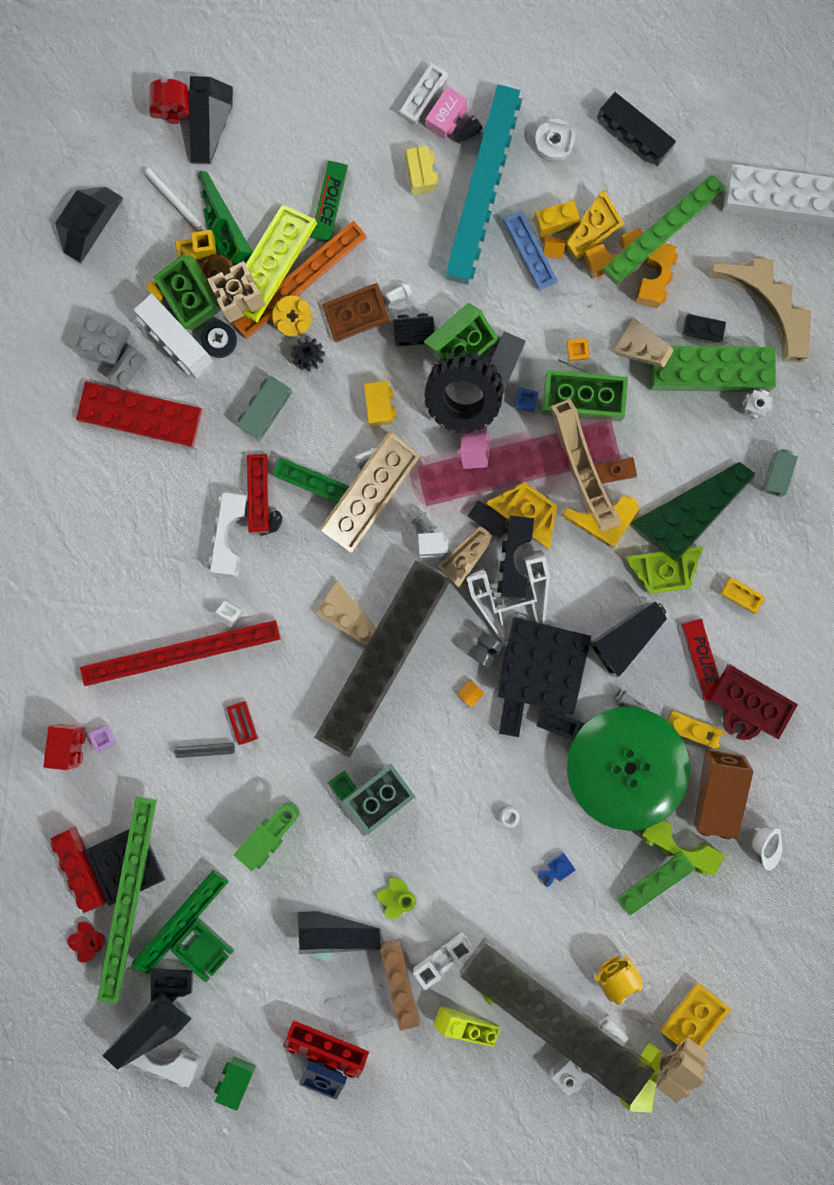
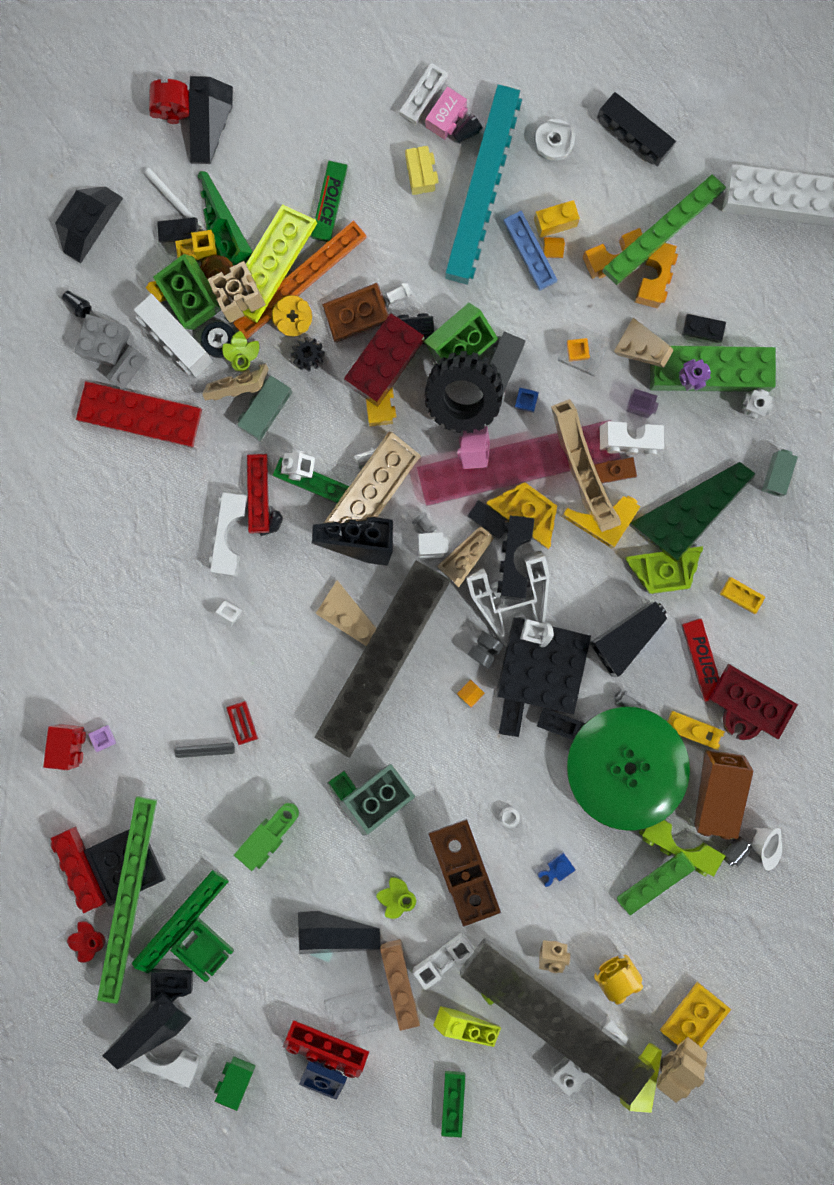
(77, 304): none -> black cone
(177, 229): none -> black plate
(180, 653): red plate -> none
(240, 349): none -> lime plate
(243, 383): none -> tan wing
(297, 465): none -> white brick
(362, 540): none -> black wedge
(384, 359): none -> dark red brick
(453, 1104): none -> green plate
(464, 872): none -> reddish brown bracket
(537, 632): none -> white tile
(553, 956): none -> tan brick
(592, 394): bright green brick -> none
(595, 226): yellow wing -> none
(616, 439): none -> white arch
(642, 403): none -> clear purple brick
(691, 380): none -> medium lavender brick
(737, 851): none -> dark grey brick
(776, 297): tan arch -> none

